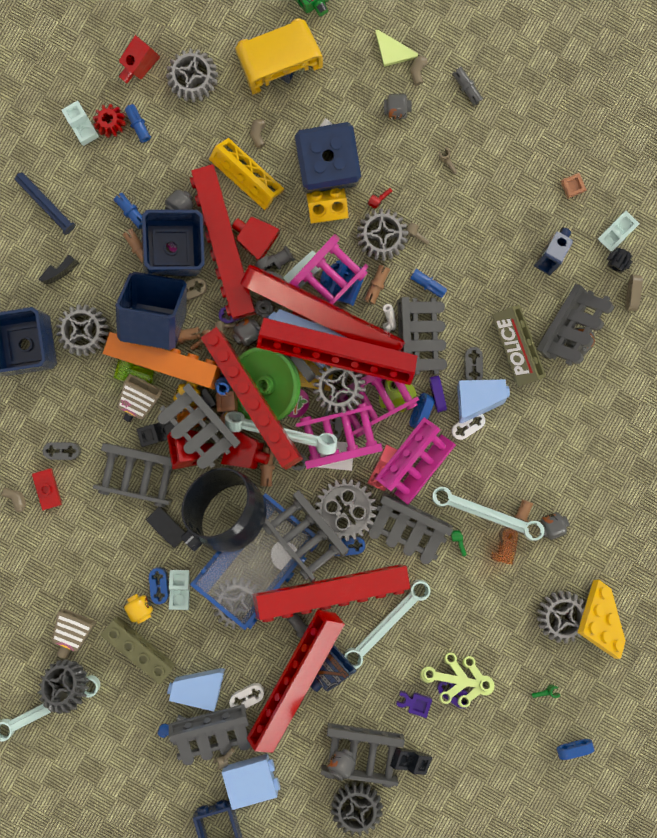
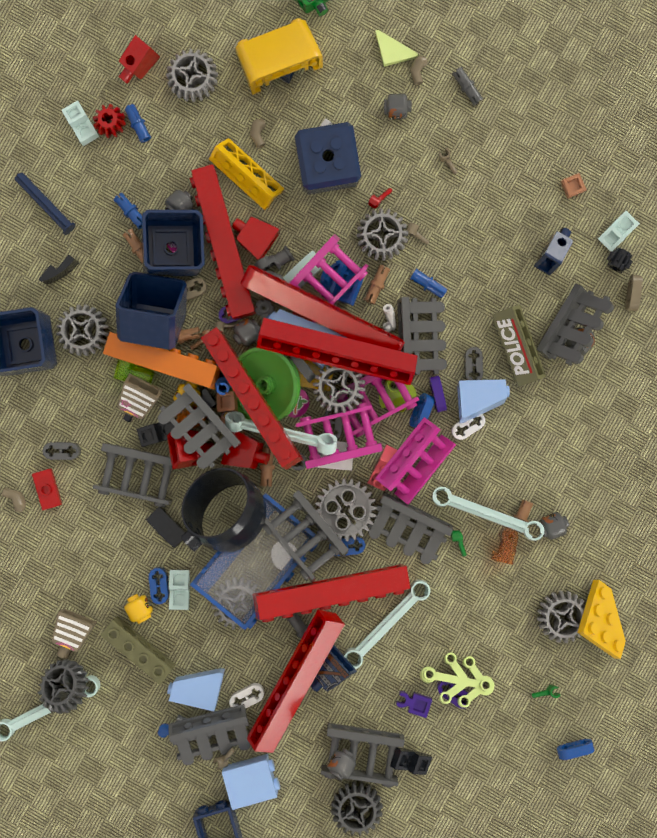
(327, 210): yellow brick -> none

